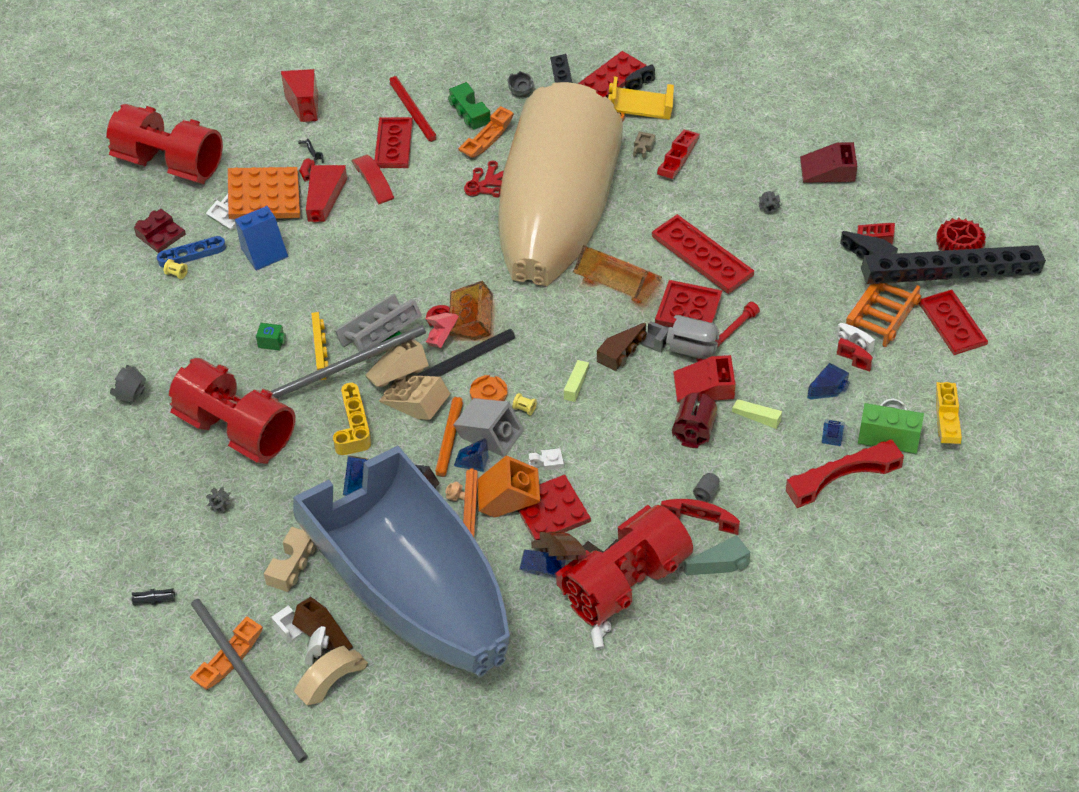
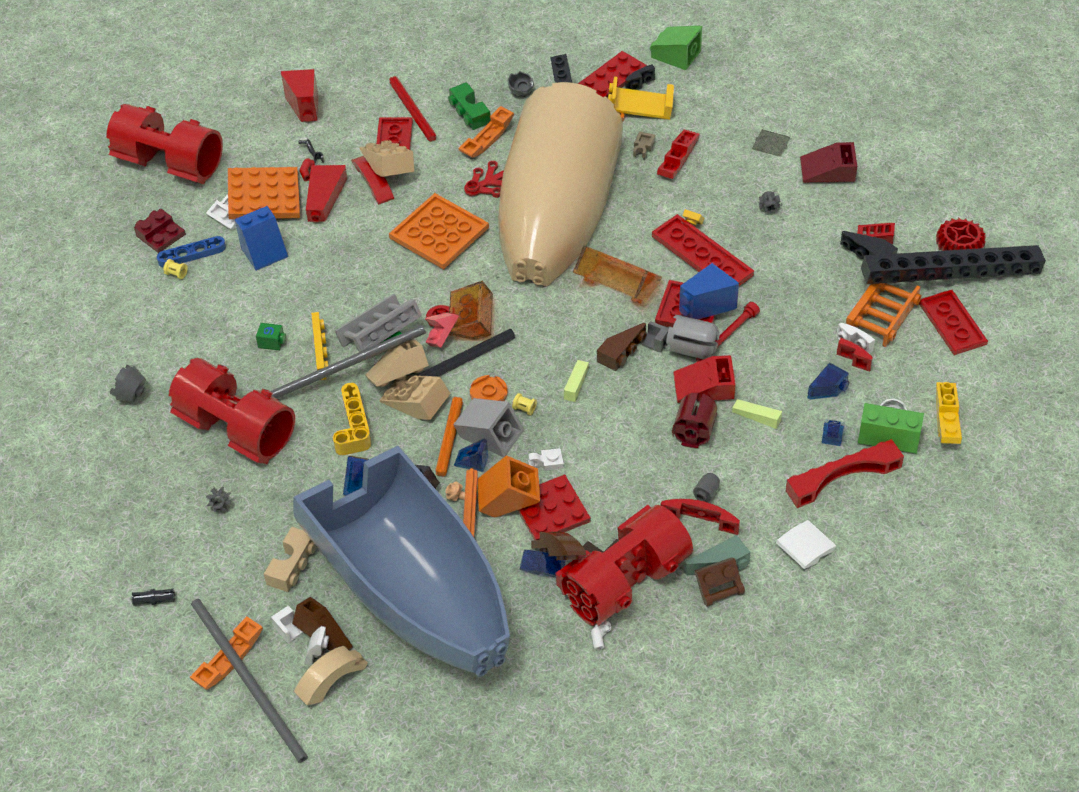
(388, 158): none -> tan slope
(439, 230): none -> orange plate
(678, 45): none -> bright green slope
(692, 217): none -> yellow plate
(708, 293): none -> blue slope
(716, 575): none -> reddish brown plate
(771, 143): none -> clear smoke piece
(806, 544): none -> white slope

